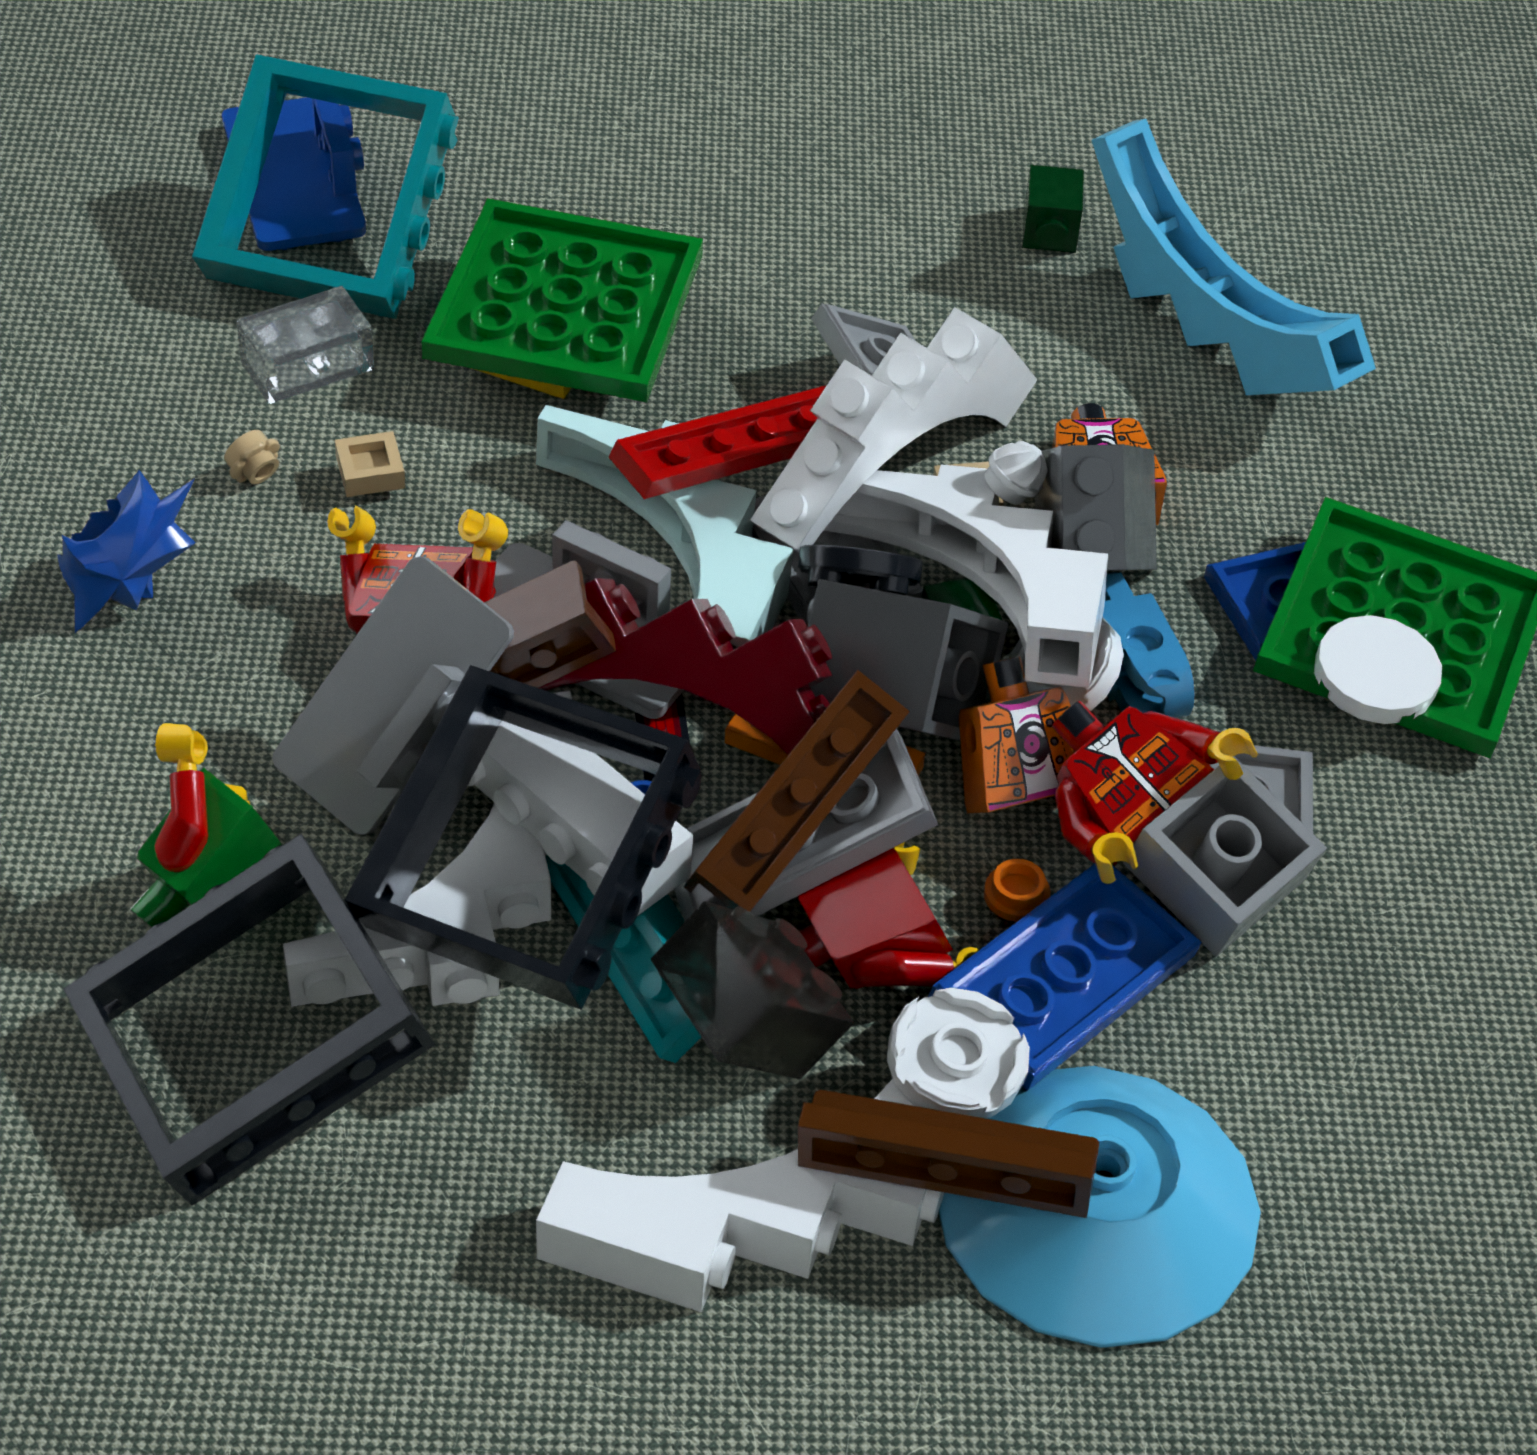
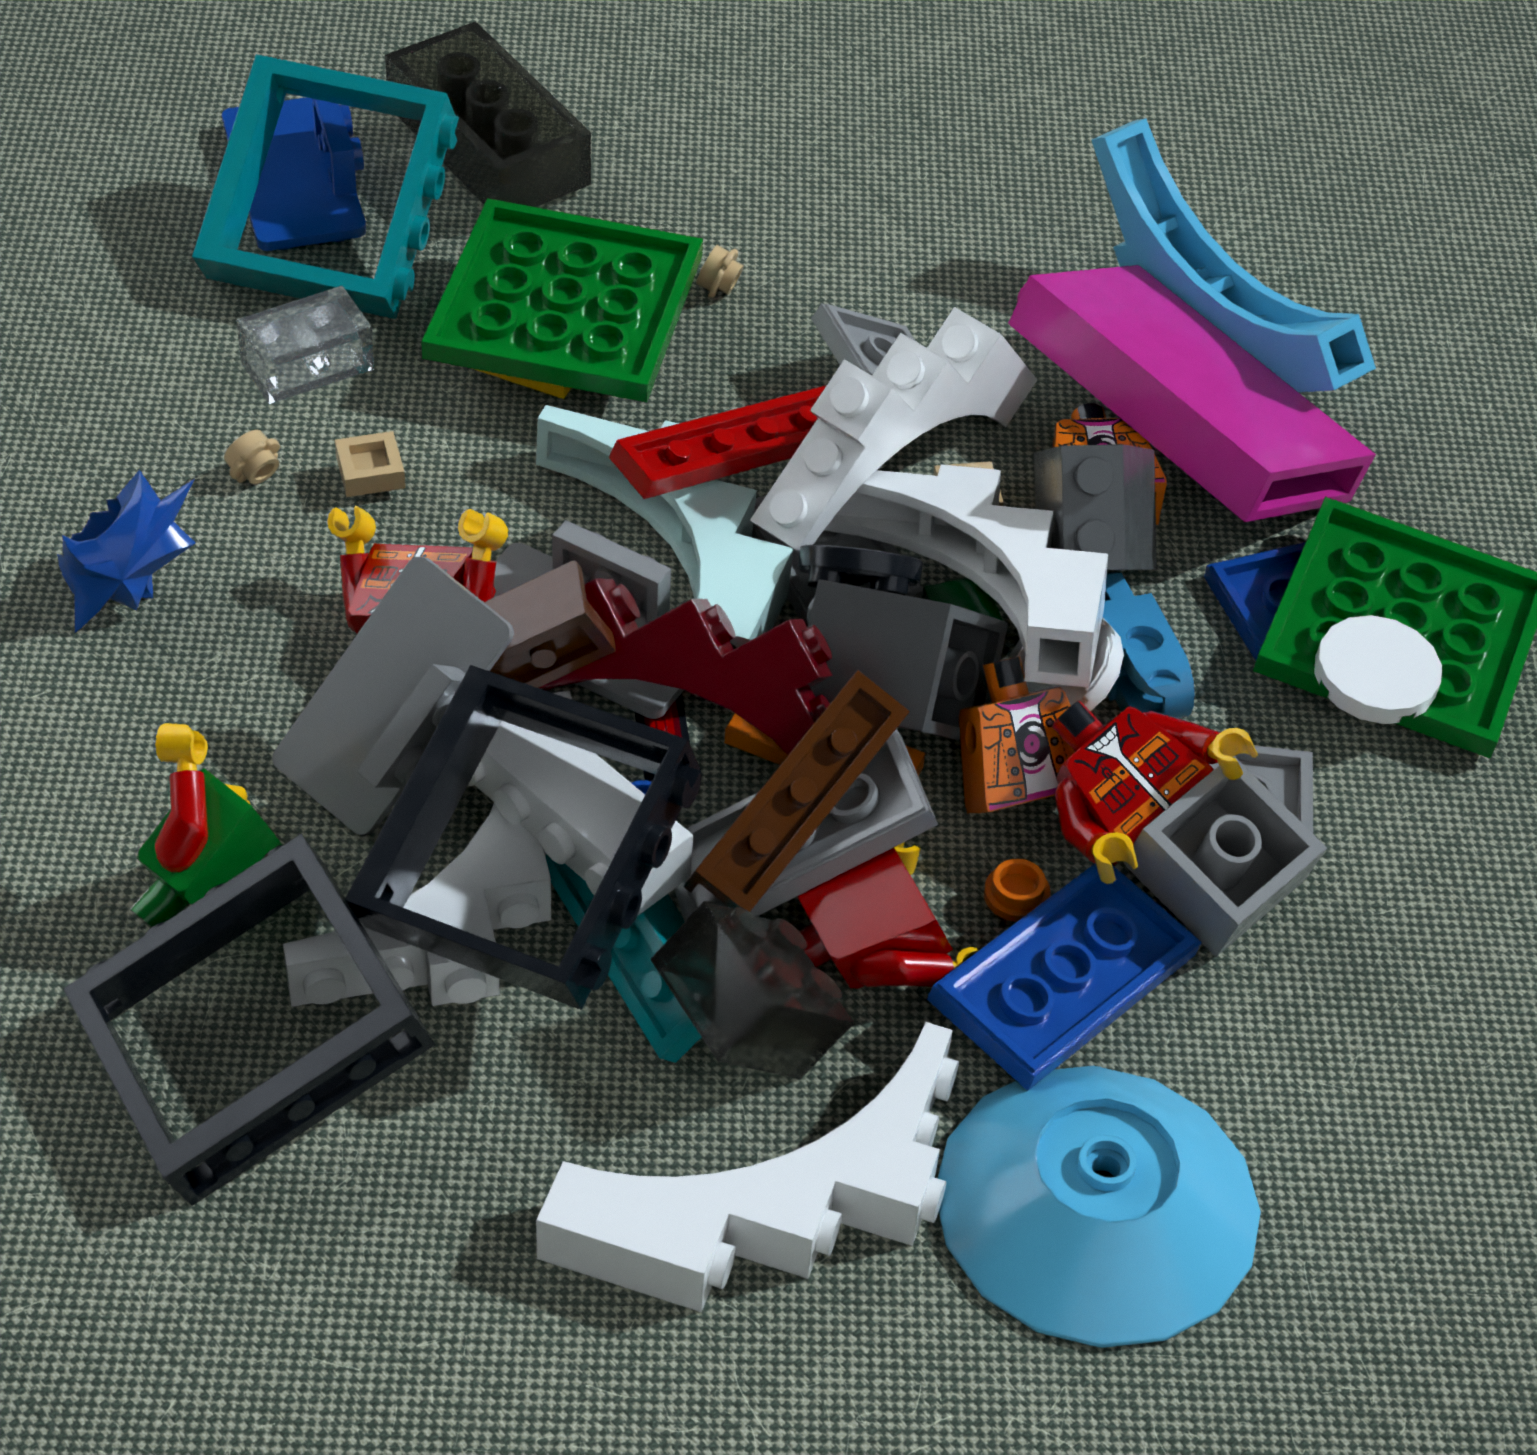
(510, 129): none -> clear smoke brick
(720, 271): none -> tan plate
(948, 1152): reddish brown panel -> none
(958, 1053): white tile -> none
(1016, 471): white plate -> none
(1053, 208): dark green brick -> none
(1191, 391): none -> dark pink brick

